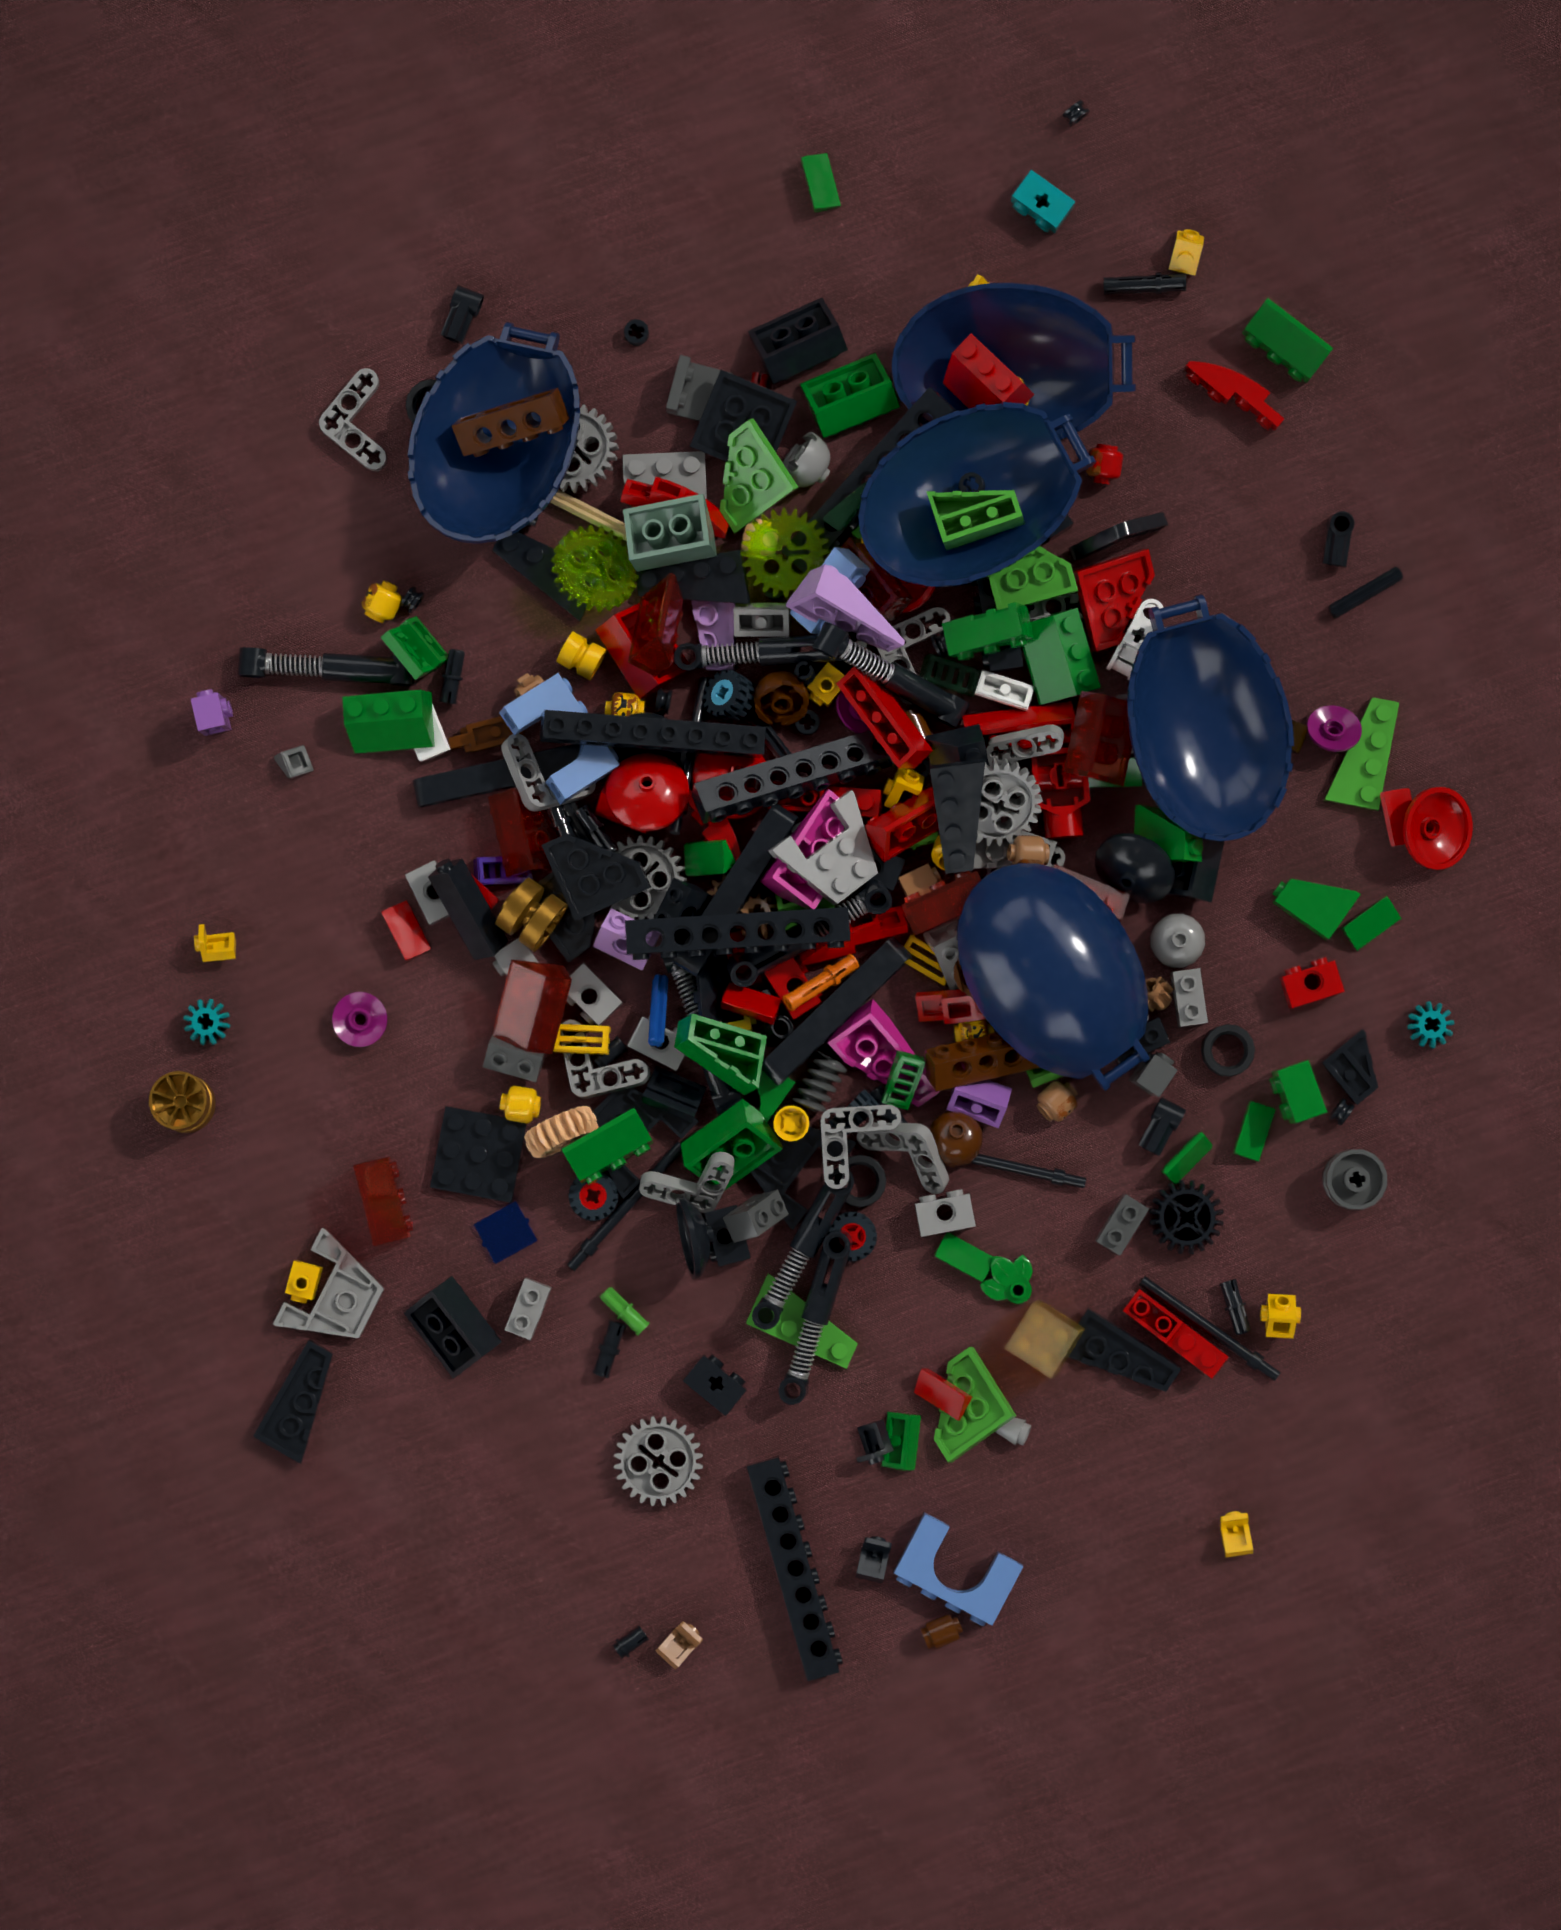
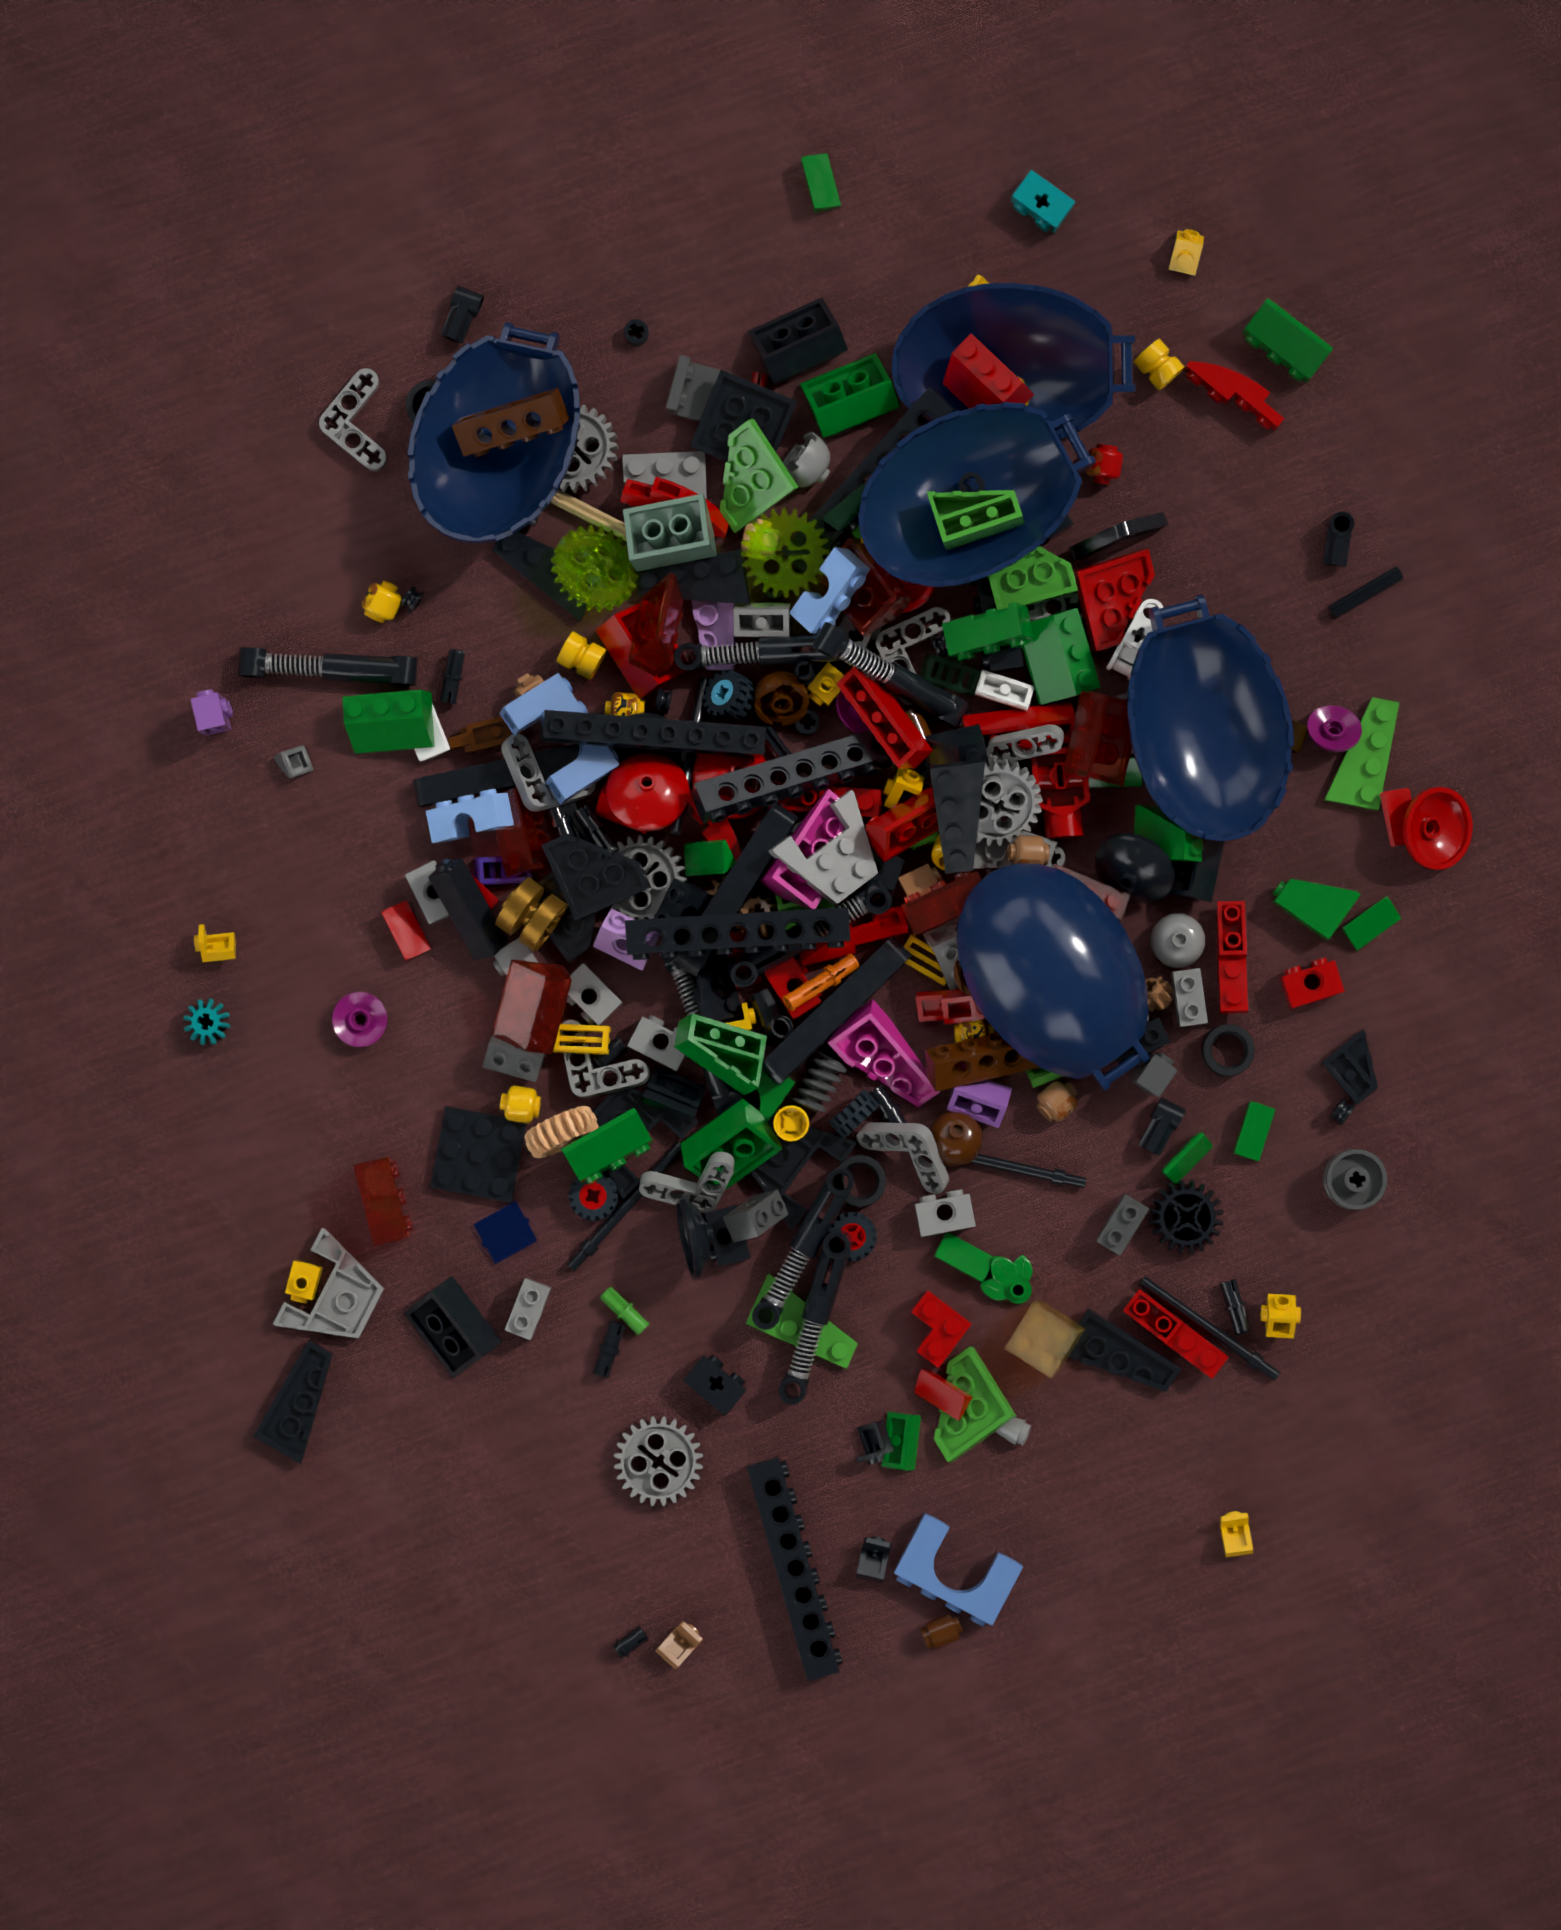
(182, 1102): pearl gold wheel -> none
(415, 647): green slope -> none
(488, 812): none -> light blue arch
(658, 1010): blue axle -> none
(751, 1003): red slope -> none
(835, 599): lavender wedge -> none
(840, 1135): light grey beam -> none
(900, 1059): green slope -> none
(946, 1327): none -> red brick
(1076, 113): black bush -> none
(1141, 284): black pin -> none
(1159, 364): none -> yellow wheel
(1232, 957): none -> red slope
(1298, 1092): green brick -> none
(1430, 1014): teal gear -> none

